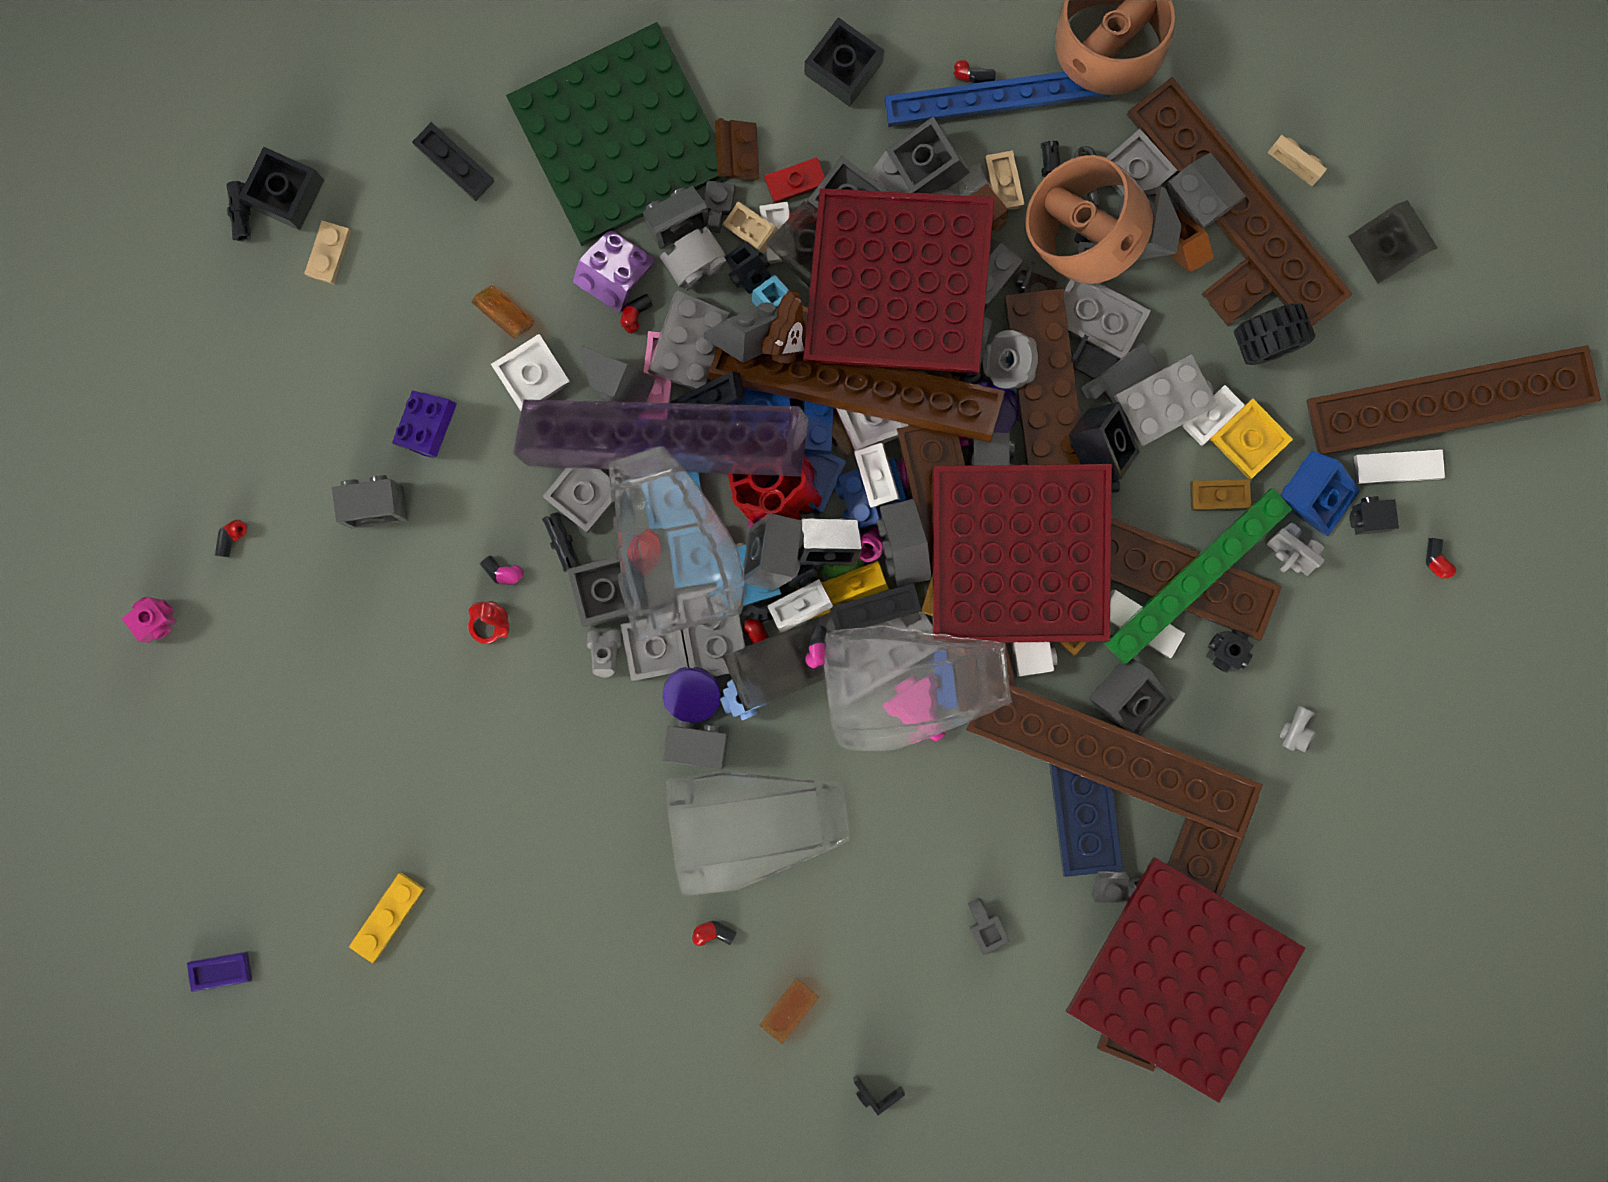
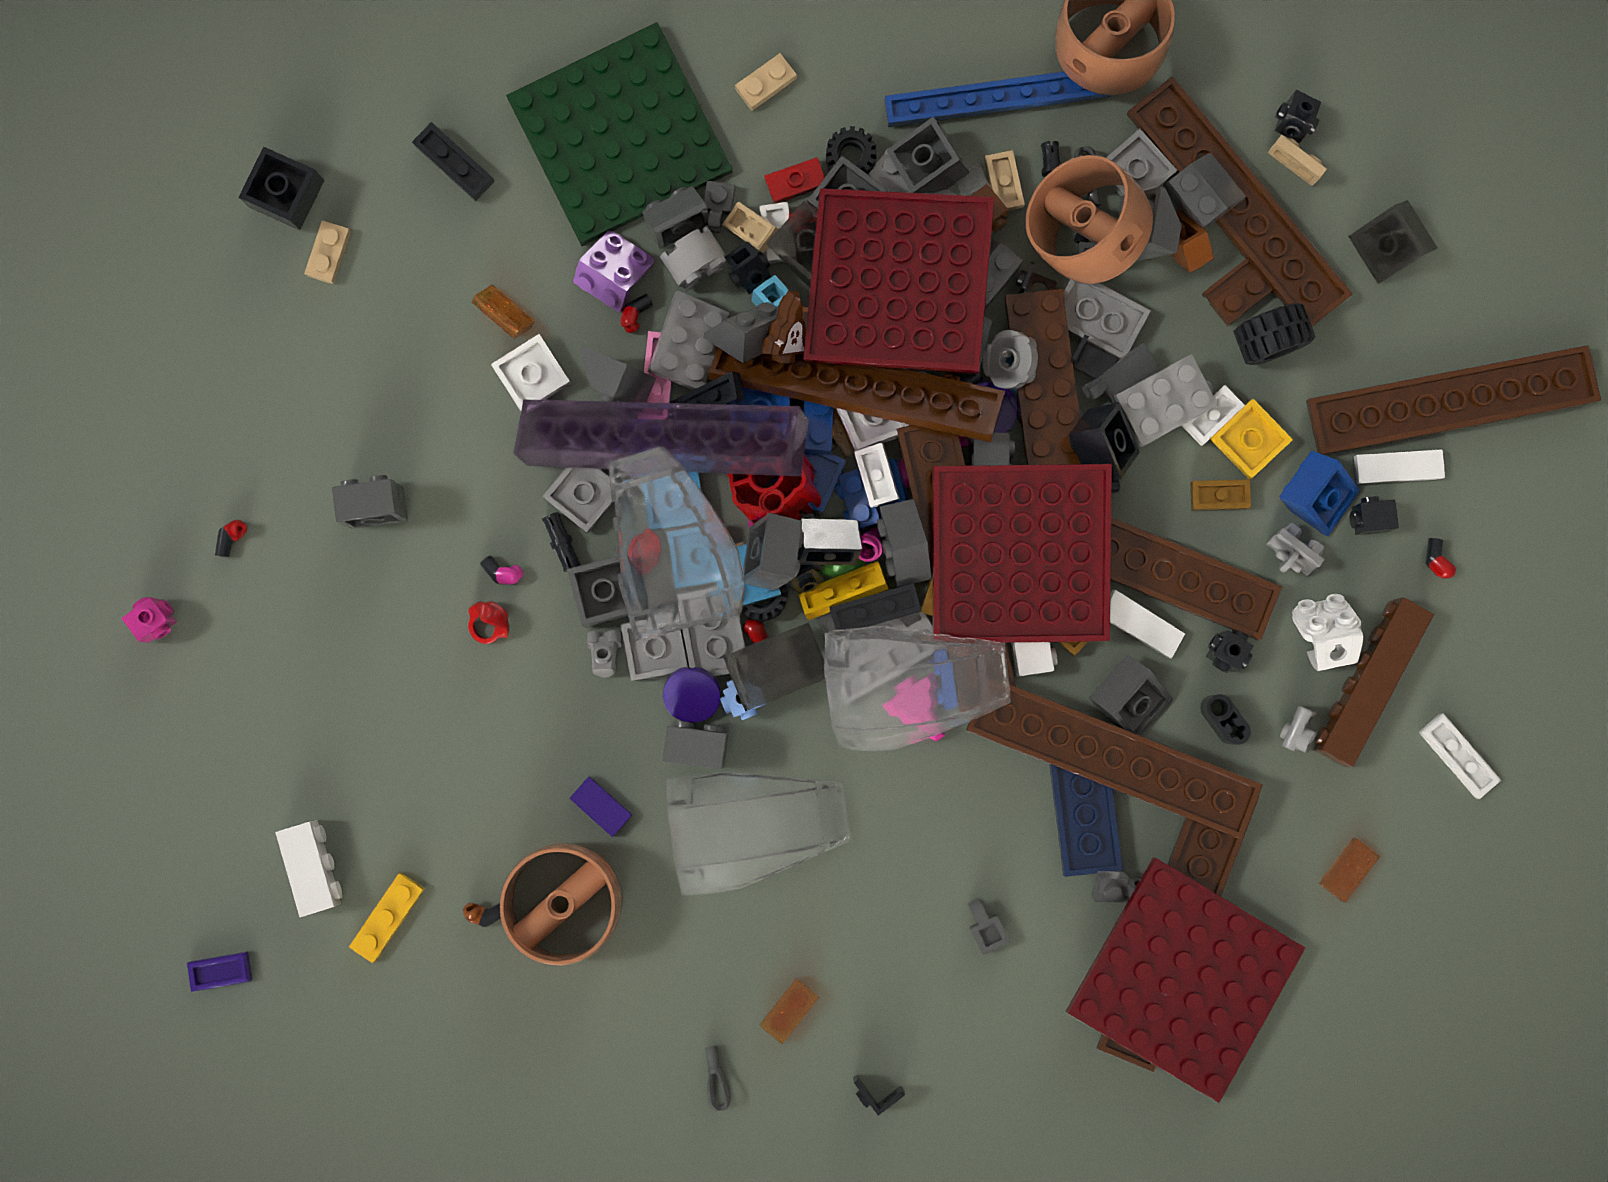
(238, 212): black pin -> none
(309, 868): none -> white brick
(424, 423): dark purple plate -> none
(480, 915): none -> arm
(546, 917): none -> nougat cylinder
(600, 806): none -> dark purple tile
(710, 931): arm -> none
(715, 1069): none -> dark grey piece
(737, 149): reddish brown plate -> none
(765, 82): none -> tan plate
(800, 606): white plate -> none
(817, 647): arm -> none
(843, 61): black brick -> none
(854, 138): none -> black tyre
(973, 75): arm -> none
(1198, 576): green plate -> none
(1223, 729): none -> black beam
(1298, 116): none -> black brick
(1327, 625): none -> white piece
(1349, 870): none -> clear orange plate
(1373, 681): none -> reddish brown brick
(1459, 756): none -> white tile

